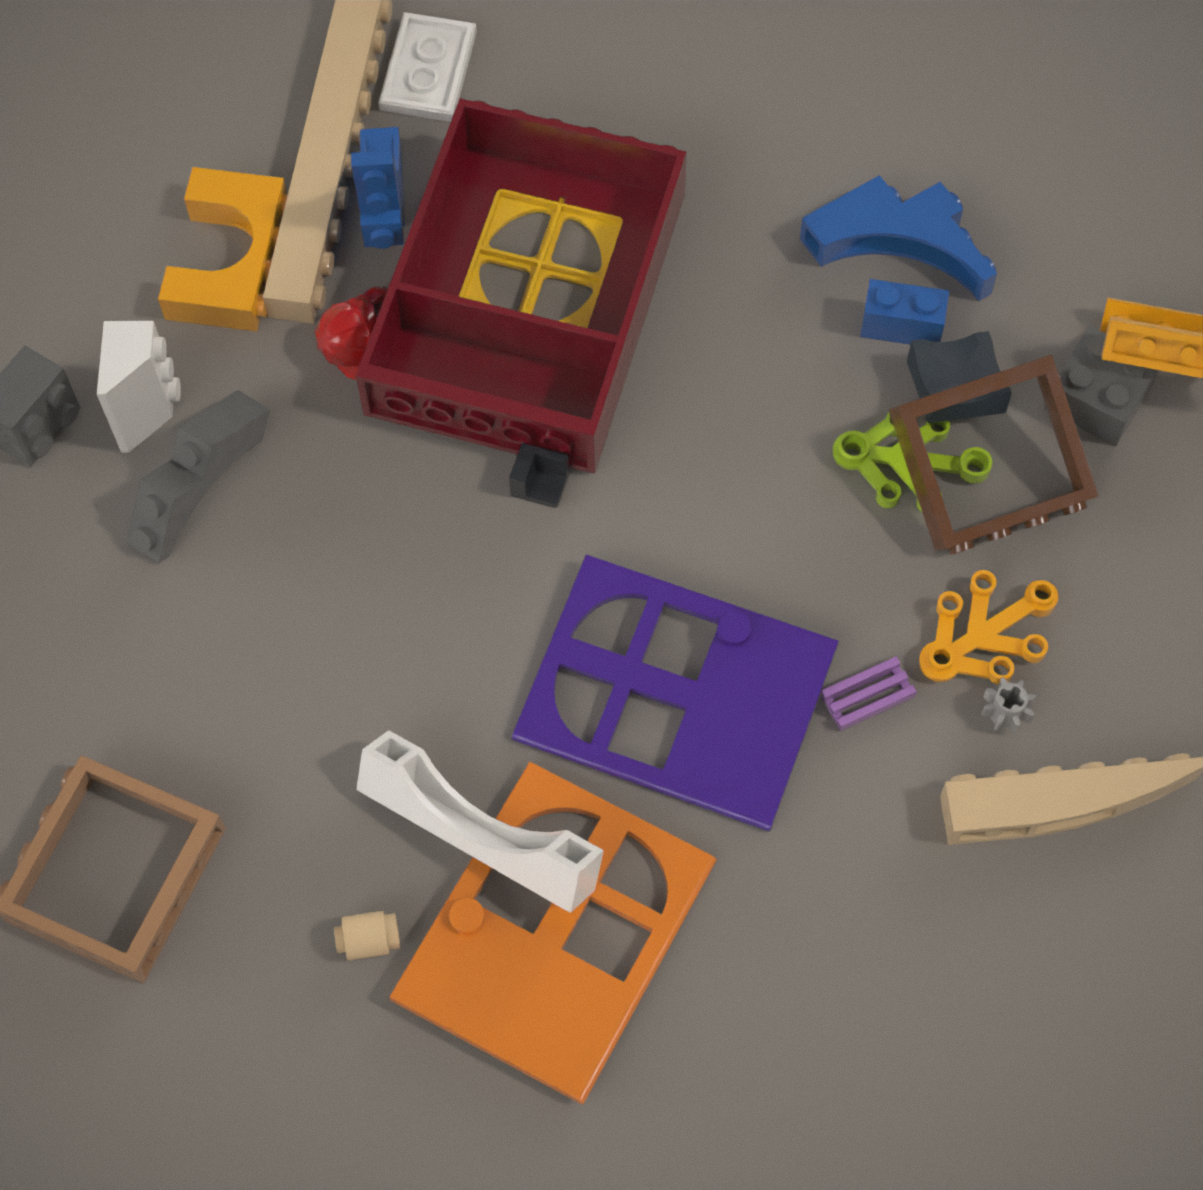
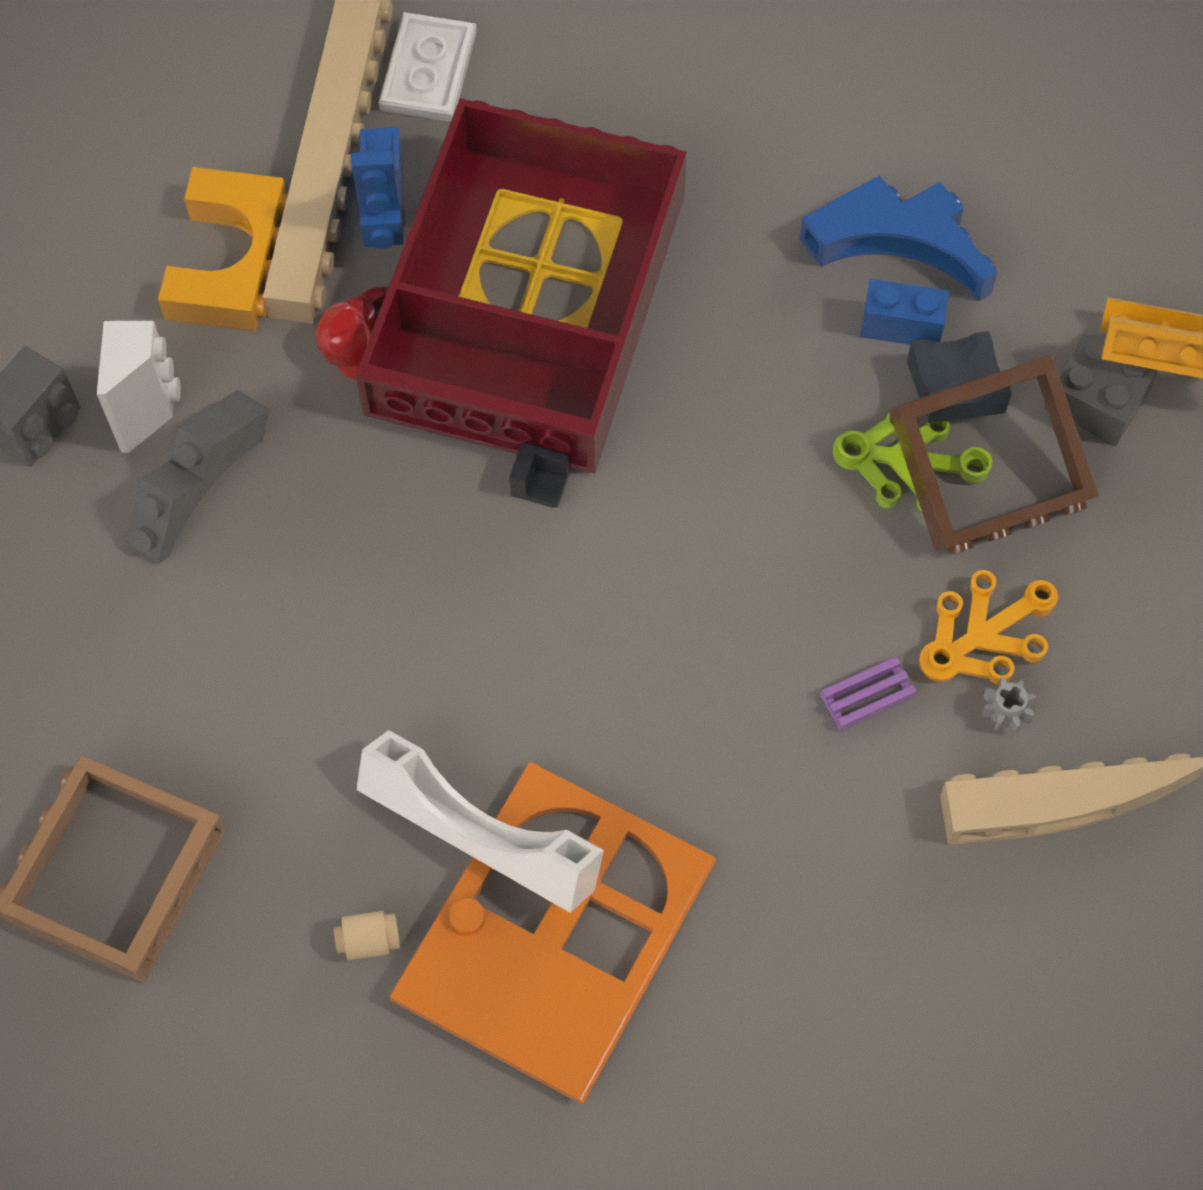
(739, 716): dark purple door -> none

